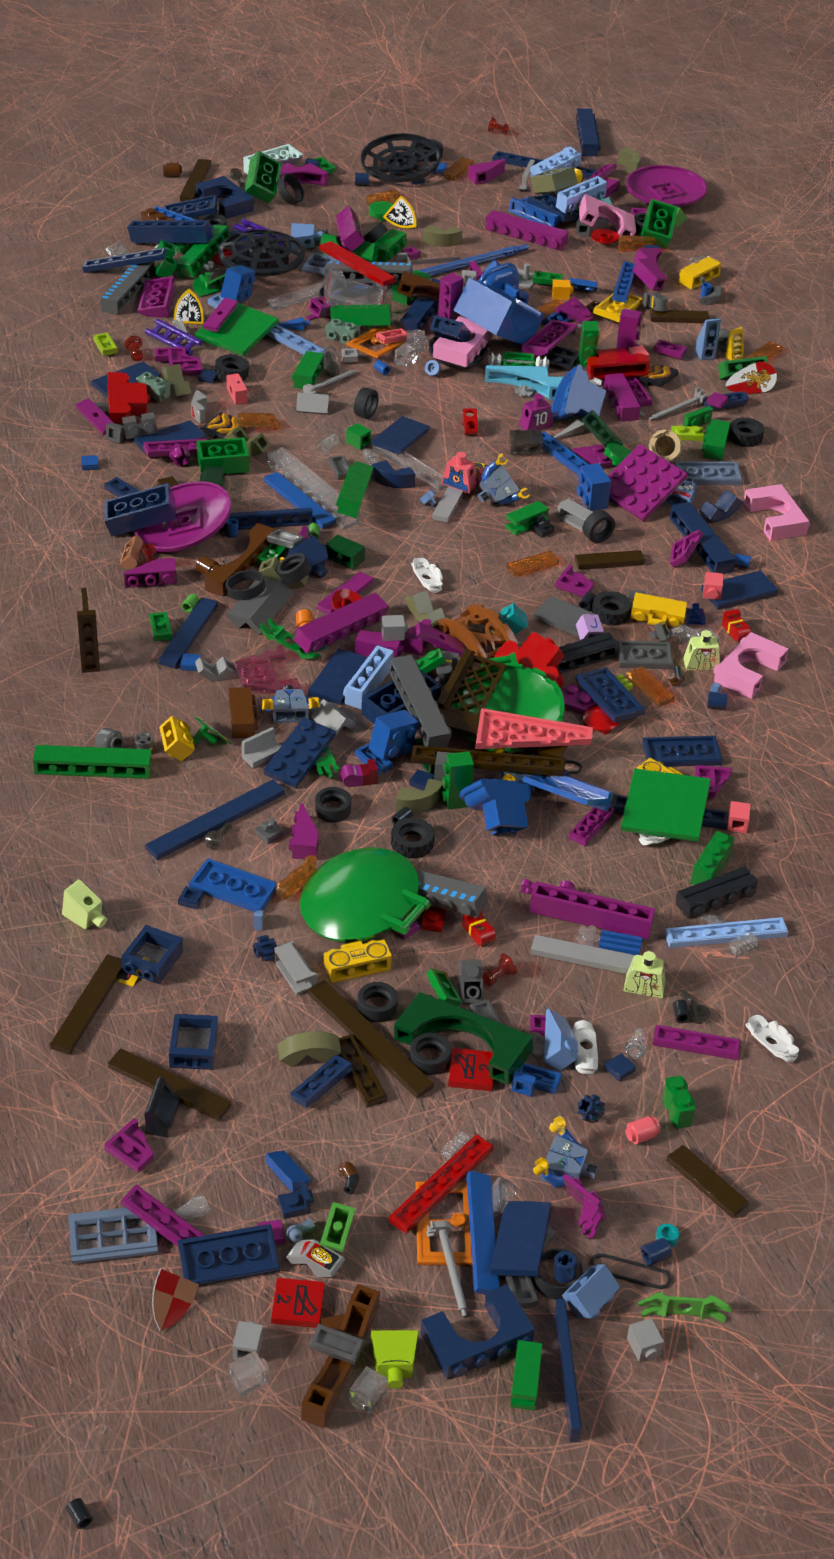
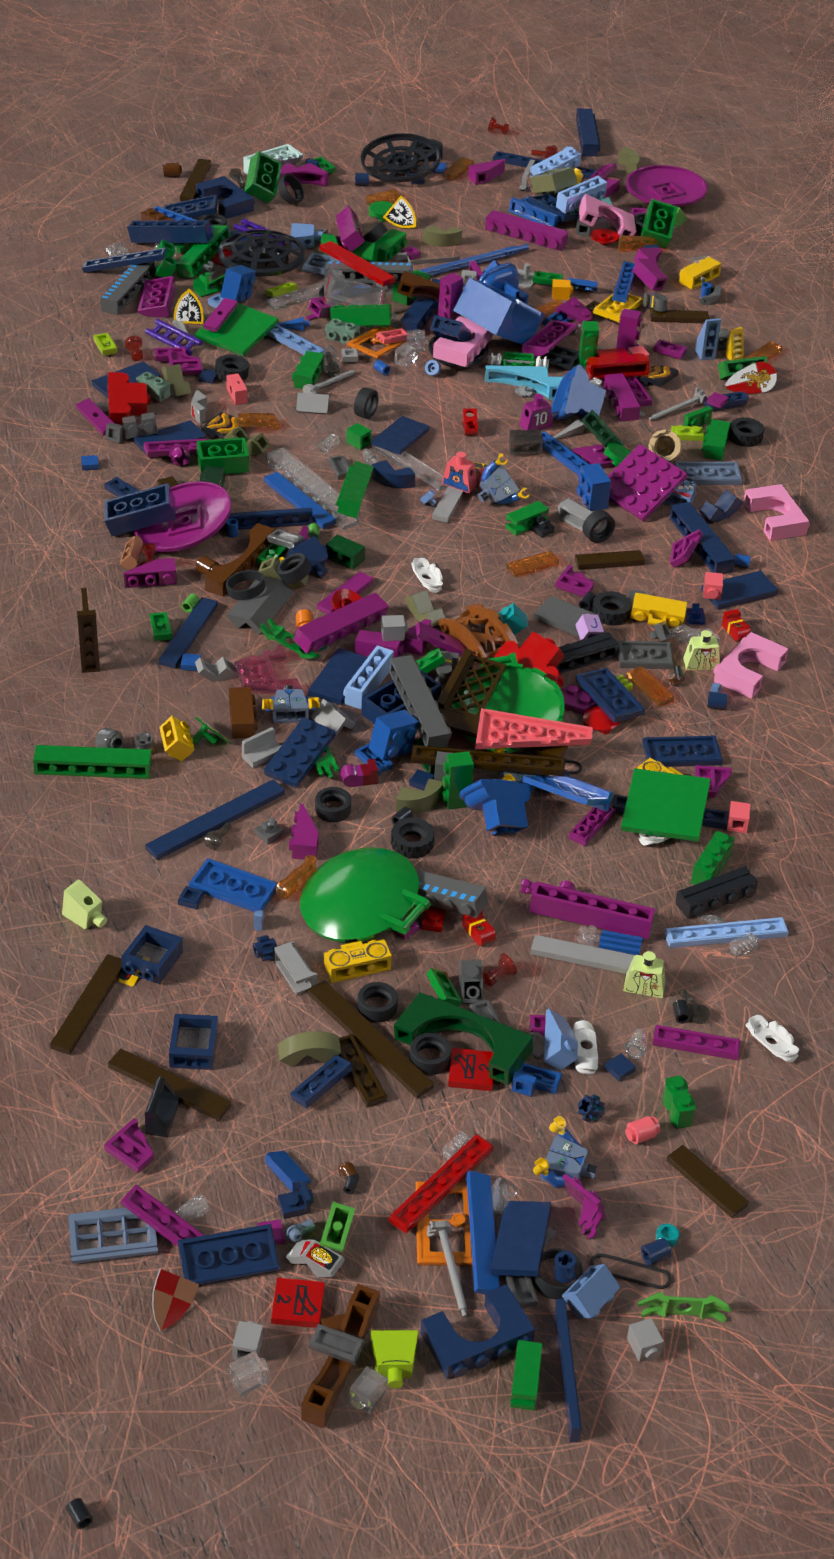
(281, 289): none -> lime plate
(550, 151): none -> clear red bar

